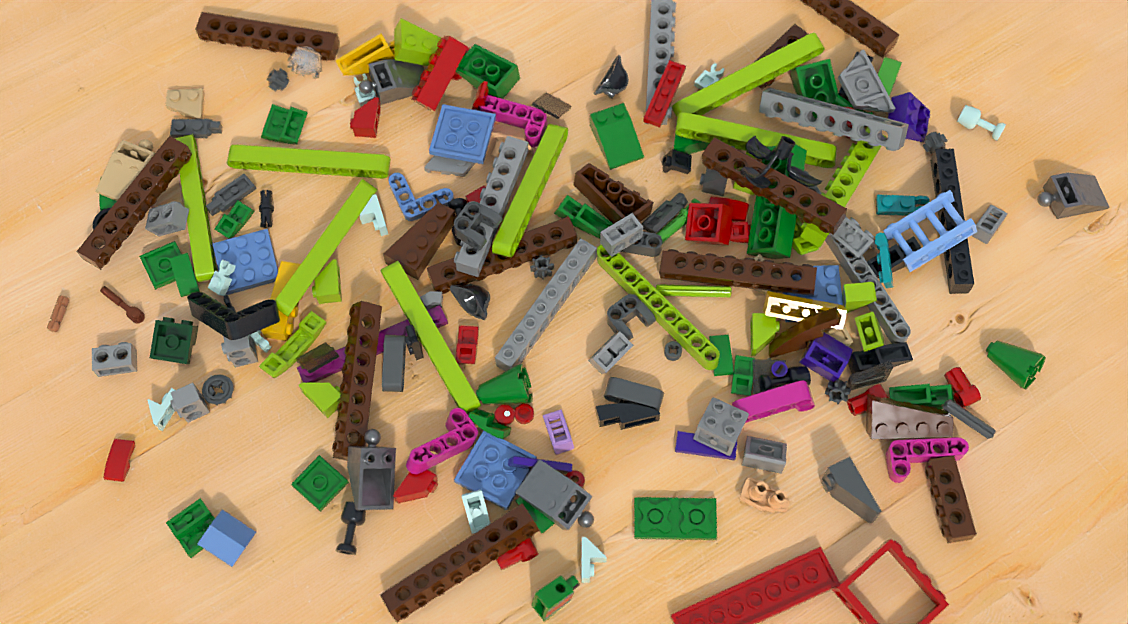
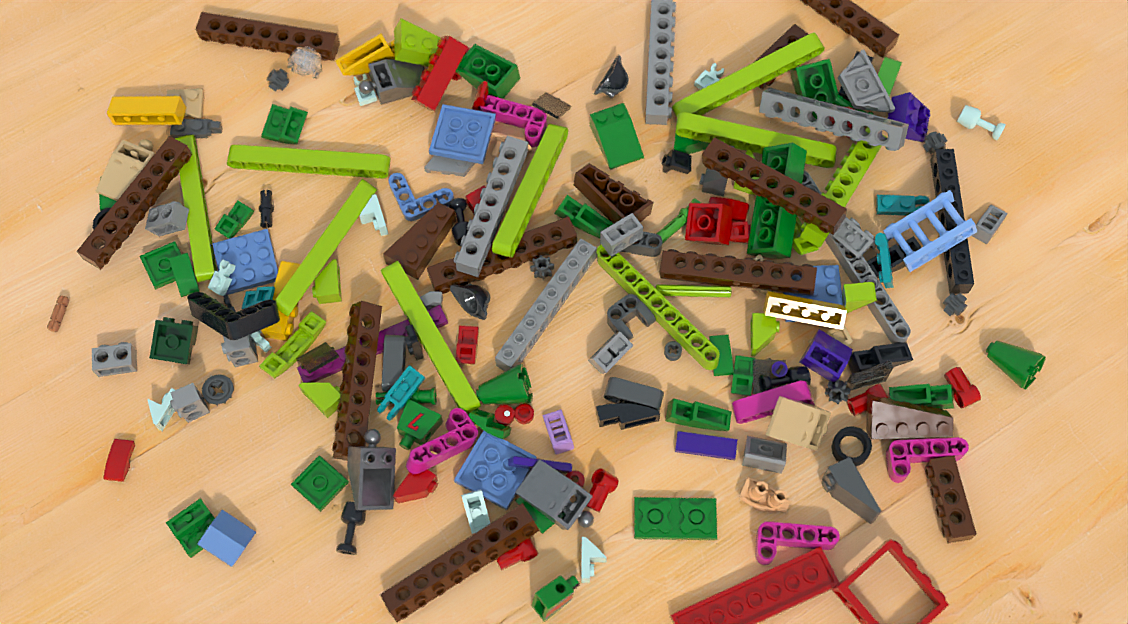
(132, 313): copper piece -> none
(146, 110): none -> yellow brick
(230, 194): dark grey hinge -> none
(254, 297): none -> teal slope
(366, 119): red slope -> none
(401, 391): none -> teal hinge
(417, 424): none -> green torso
(419, 396): none -> green pin
(470, 221): dark grey piece -> none
(603, 484): none -> red piece
(664, 93): red plate -> none
(664, 213): dark grey hinge -> none
(698, 415): none -> green slope
(720, 426): light grey bracket -> none
(782, 151): black plant -> none
(796, 541): none -> dark pink beam
(798, 423): none -> tan slope
(808, 329): reddish brown slope -> none
(855, 432): none -> black tyre
(869, 331): lime slope -> none
(955, 304): none -> dark grey gear
(969, 419): dark grey axle -> none
(1072, 195): flat silver slope -> none

